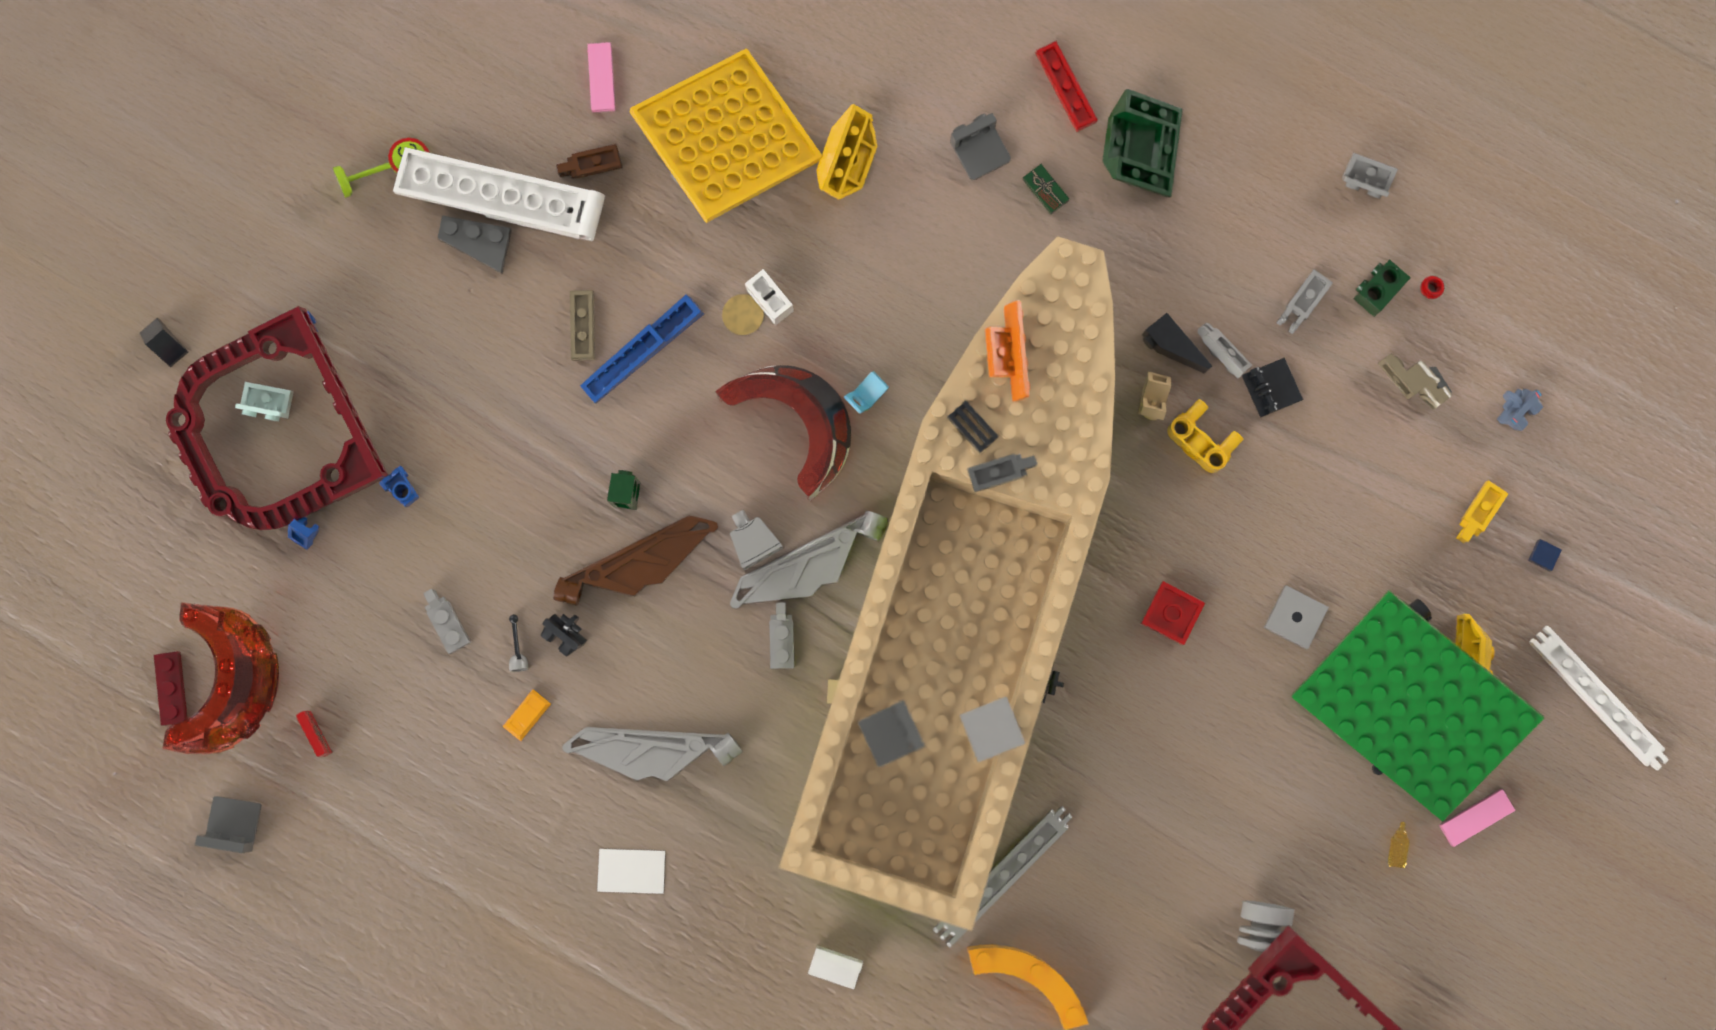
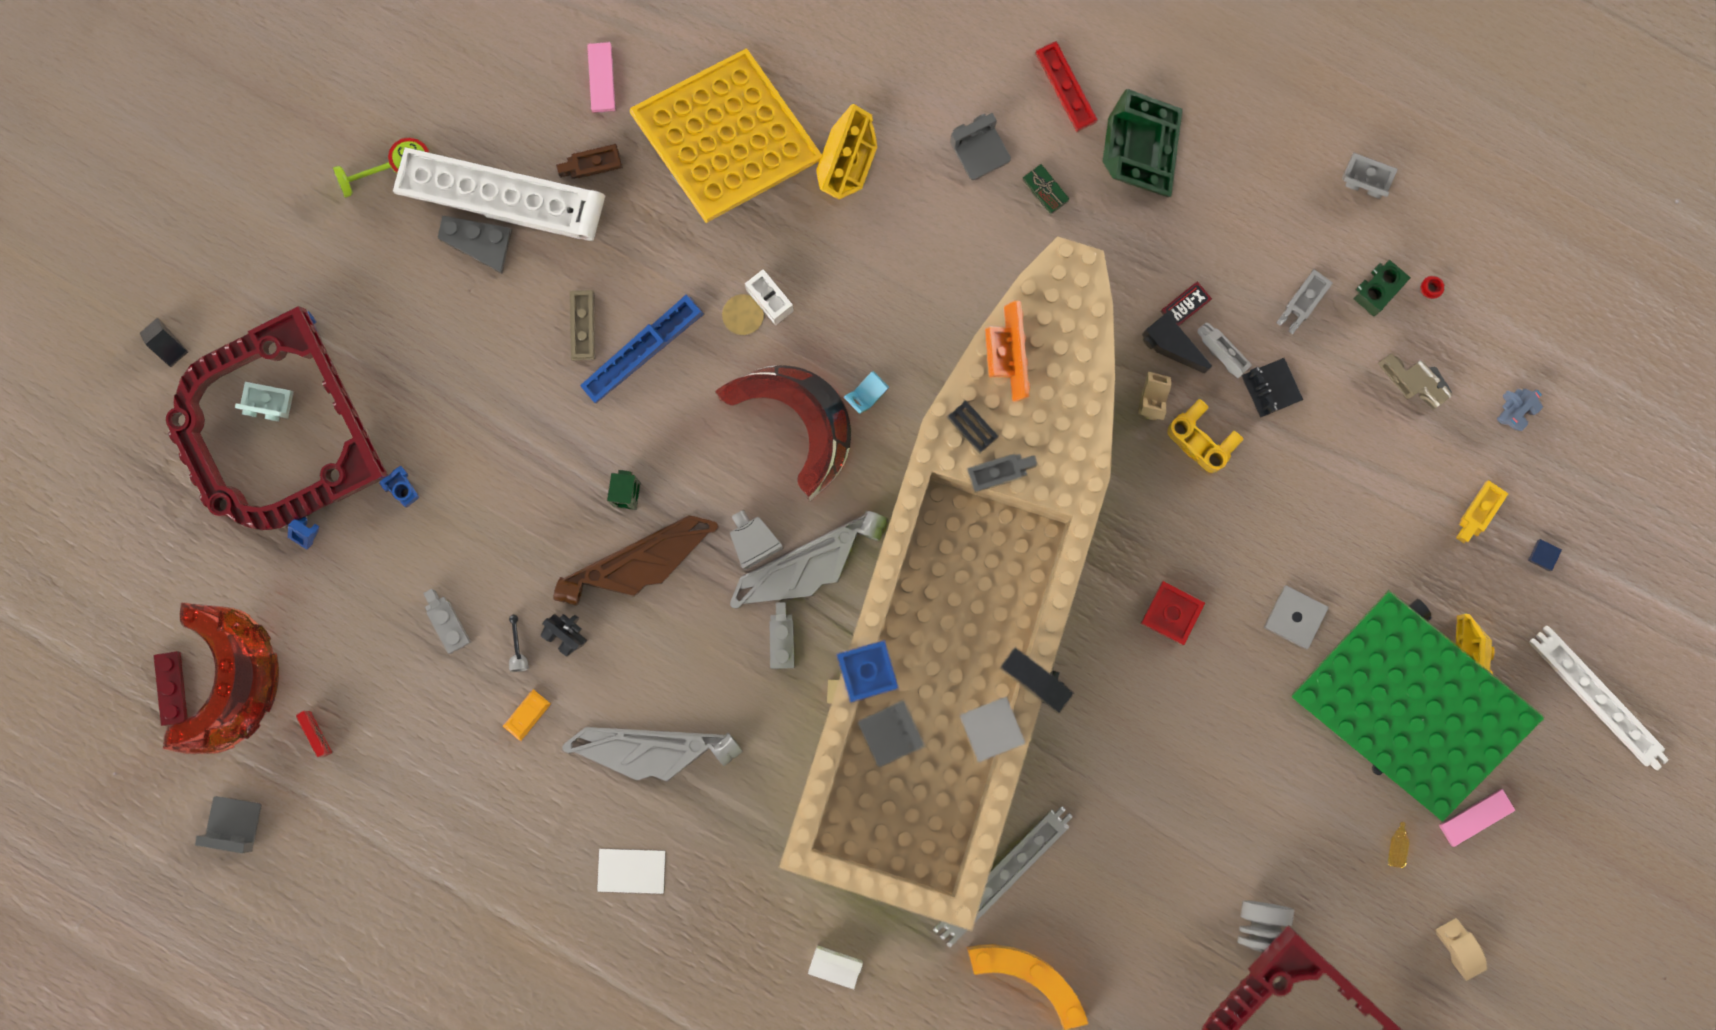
(867, 671): none -> blue tile
(1036, 680): none -> black slope
(1187, 303): none -> tile
(1464, 949): none -> tan brick

